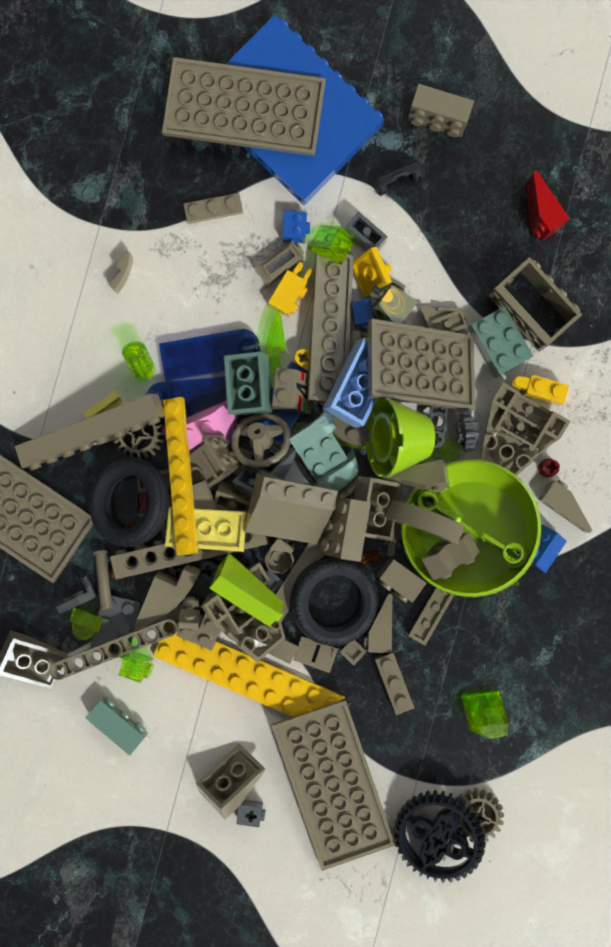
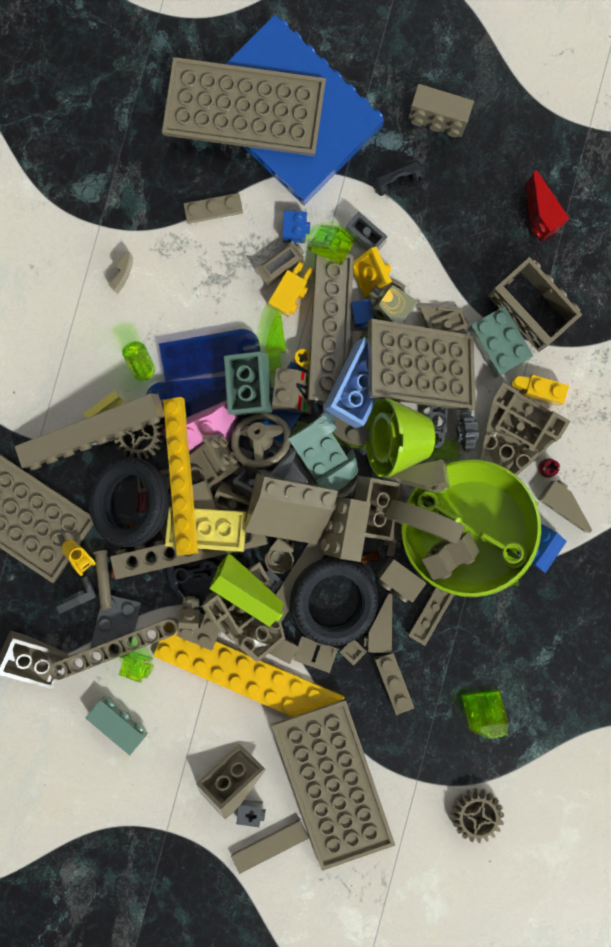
(77, 556): none -> yellow piece
(84, 624): clear neon green piece -> none
(166, 594): dark tan slope -> none
(269, 846): none -> dark tan tile
(427, 863): black gear -> none

